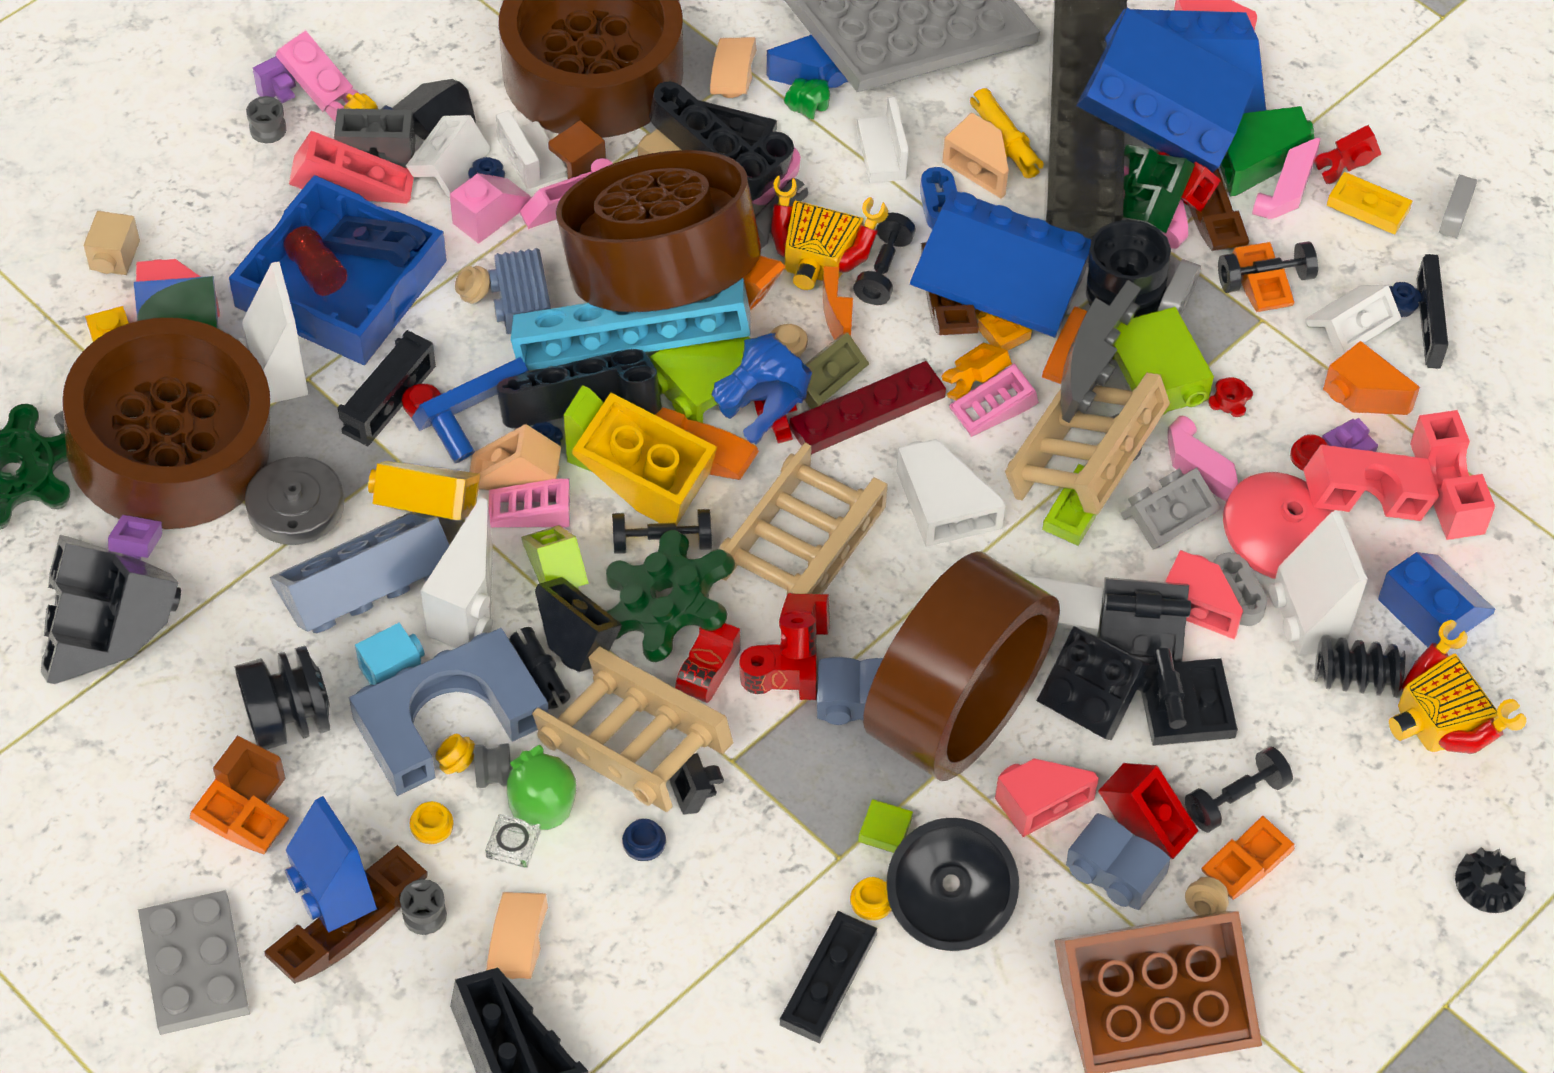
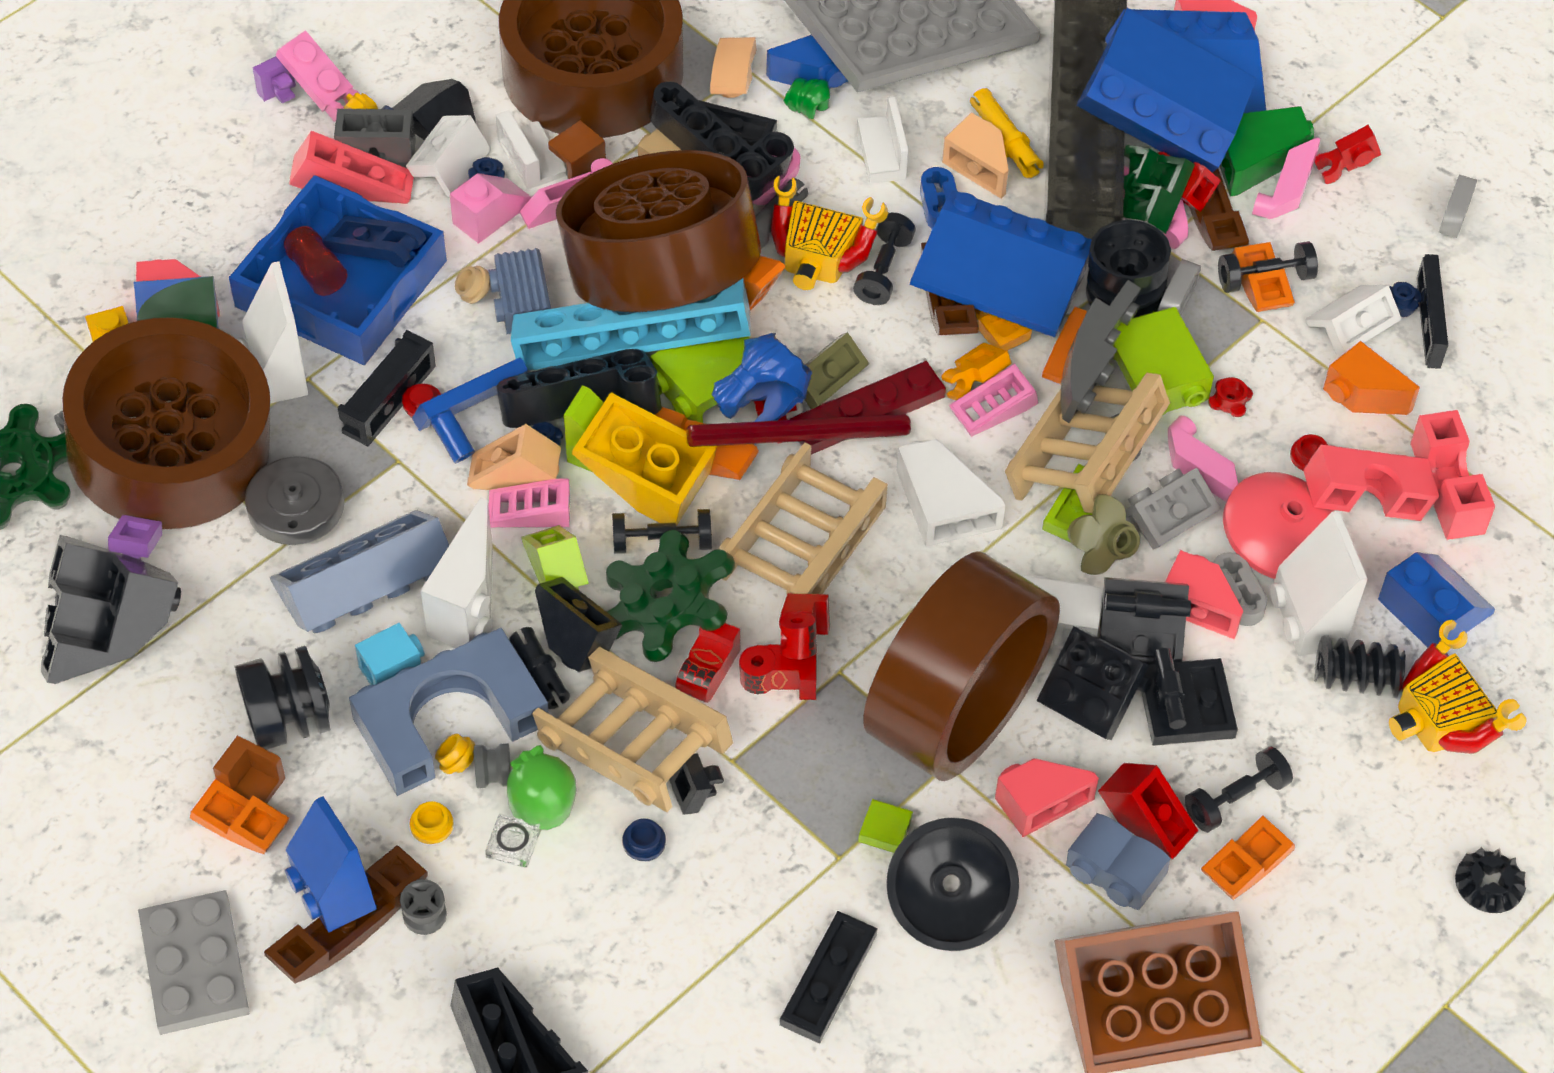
(111, 243): tan brick -> none
(266, 119): dark grey wheel -> none
(424, 489): yellow slope -> none
(516, 934): light nougat slope -> none
(793, 337): tan plate -> none
(798, 430): none -> dark red axle
(836, 309): orange slope -> none
(844, 688): sand blue brick -> none
(870, 899): yellow plate -> none
(1099, 534): none -> olive plate
(1207, 896): tan plate -> none
(1351, 435): medium lavender tile -> none
(1369, 203): yellow plate -> none

